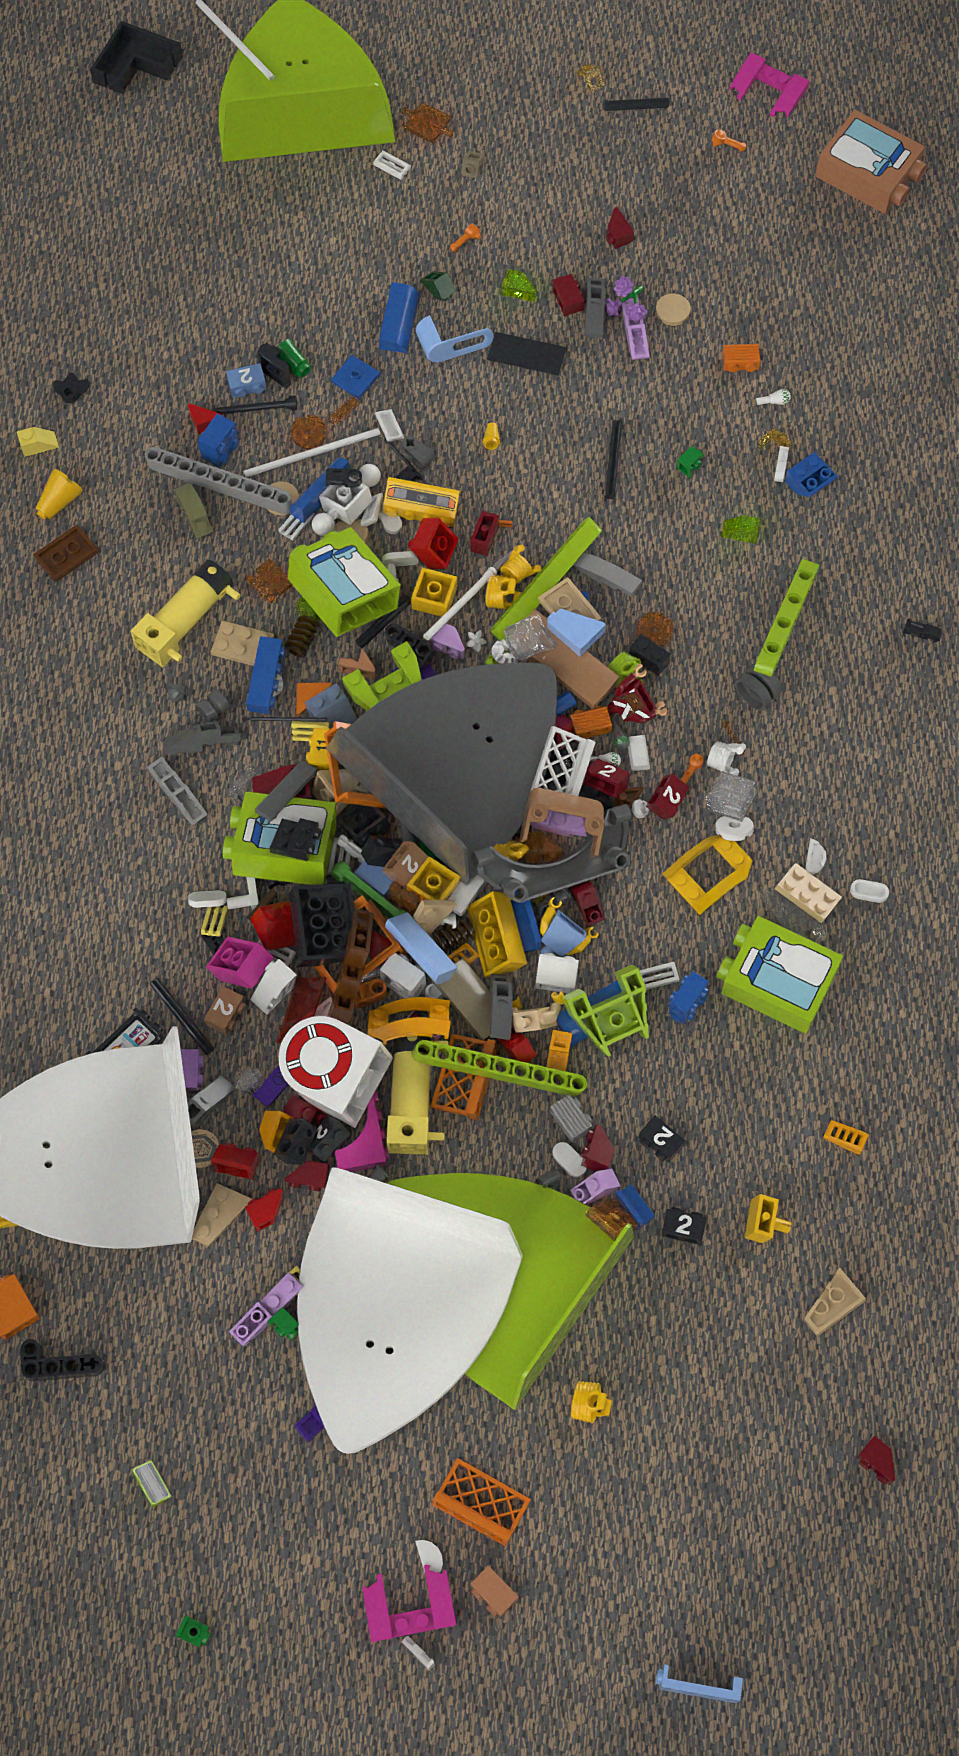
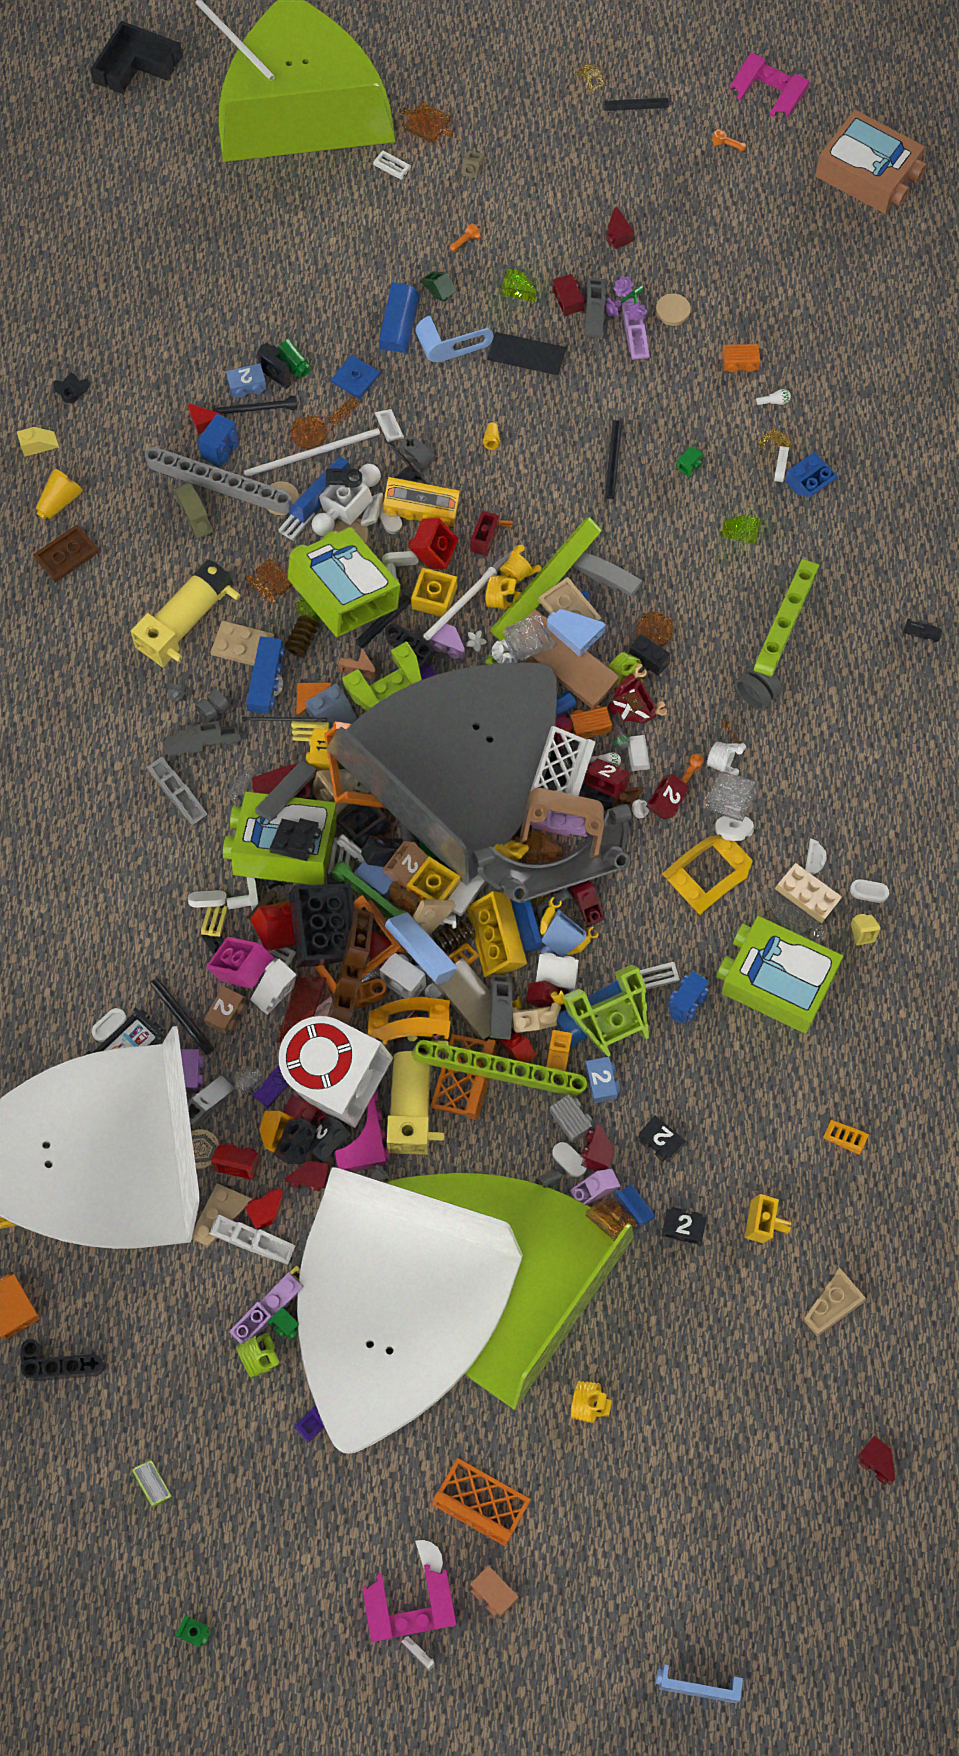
(108, 1024): none -> white tile
(252, 1239): none -> white slope
(254, 1358): none -> lime piece
(540, 994): none -> dark red slope
(601, 1079): none -> medium blue brick
(864, 929): none -> light yellow slope

